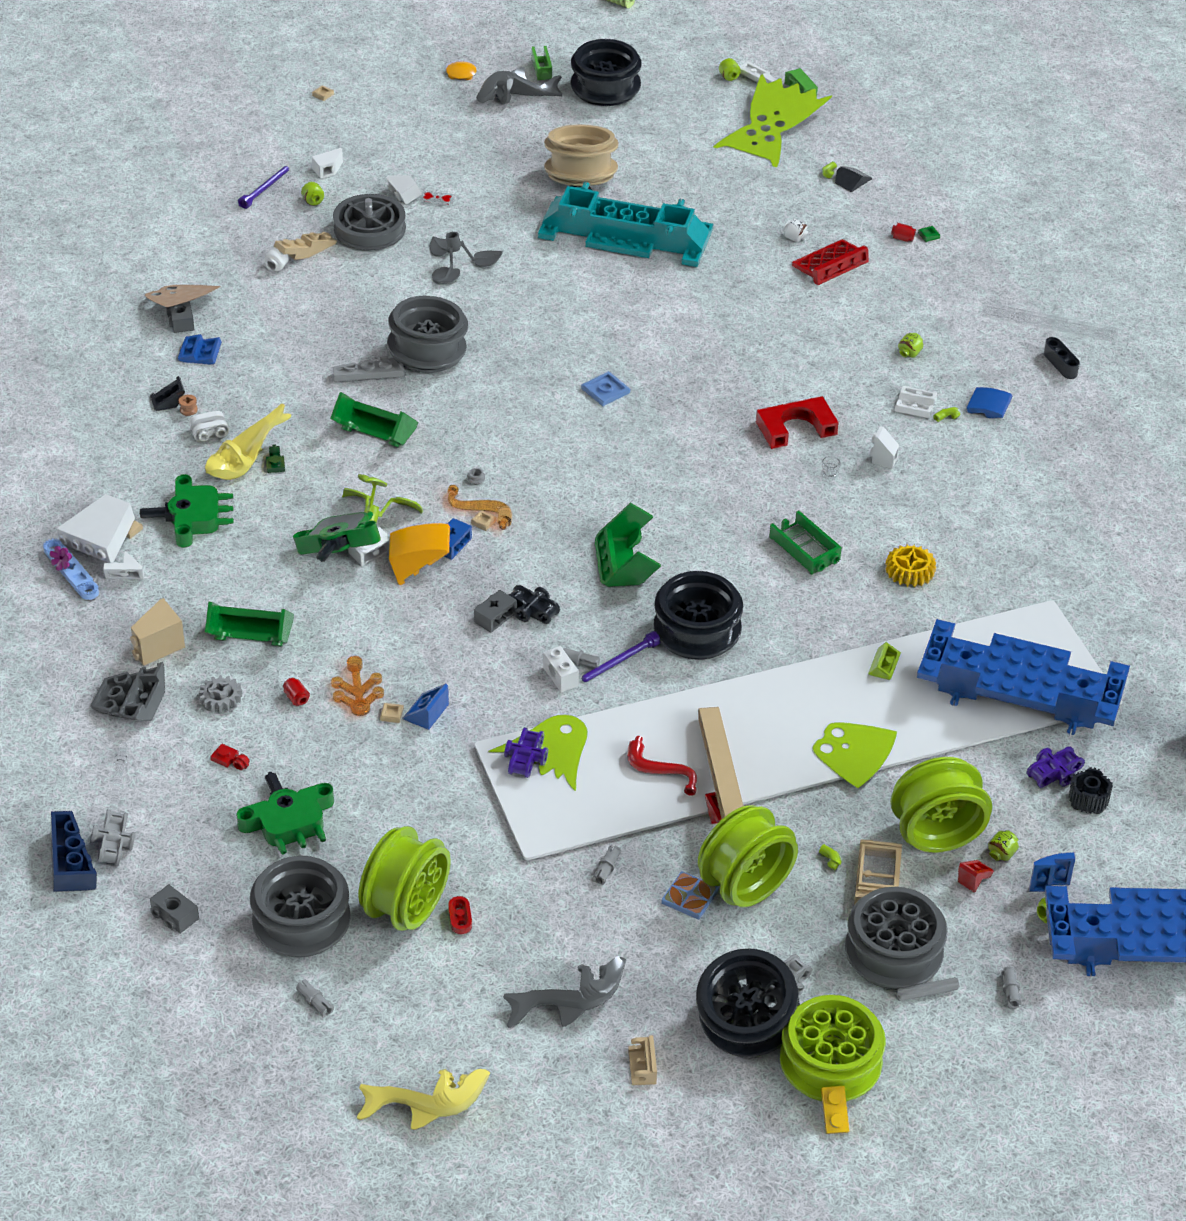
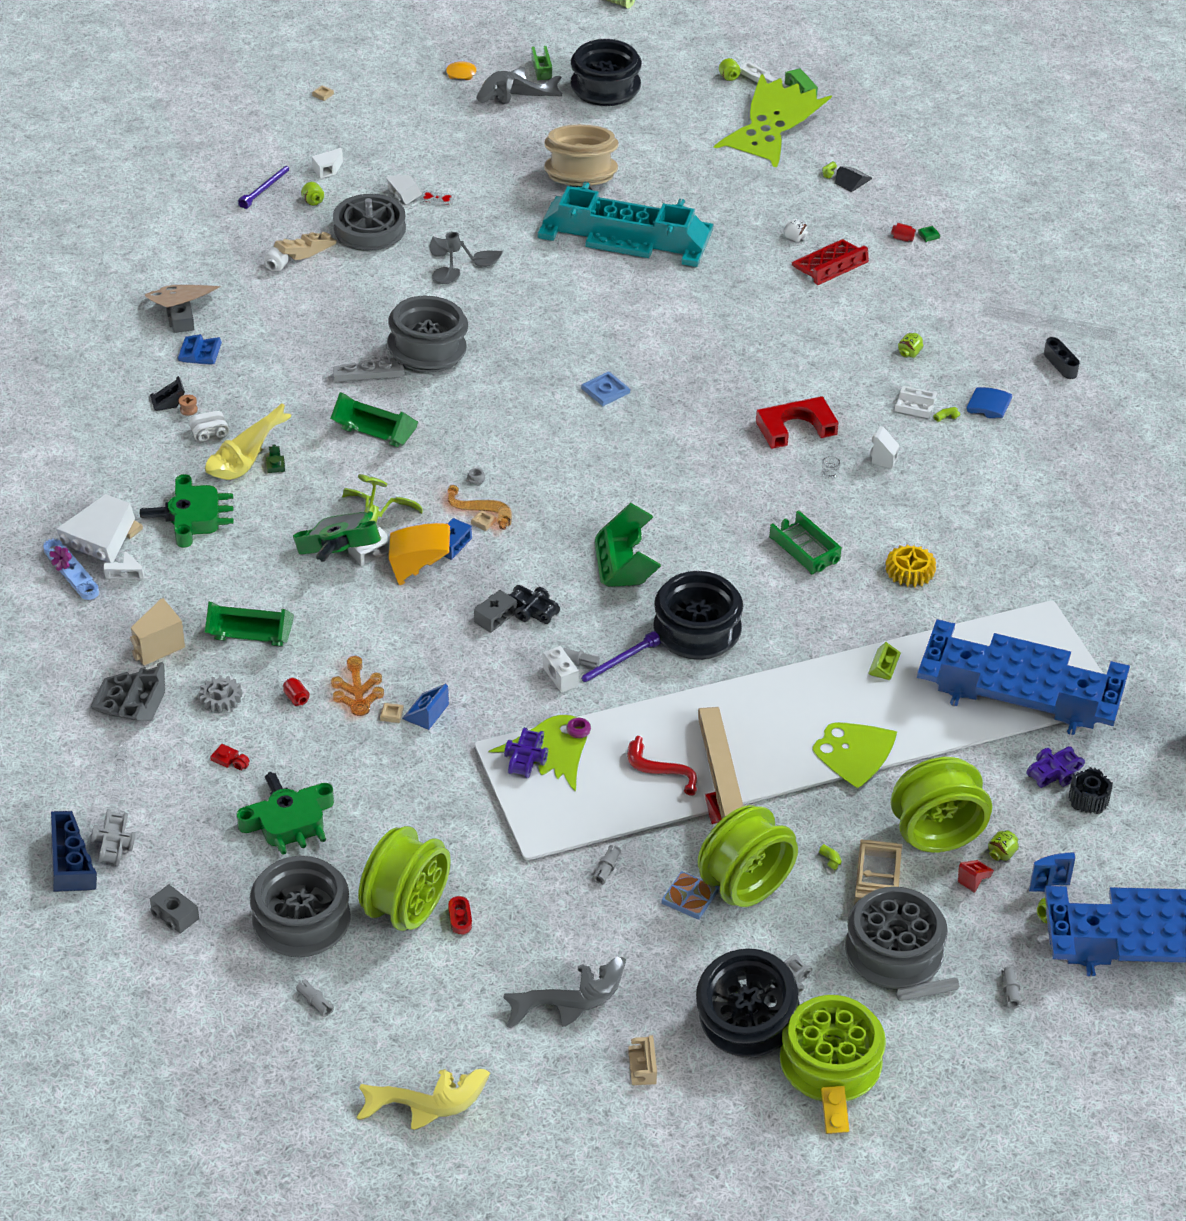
(578, 722): none -> magenta piece

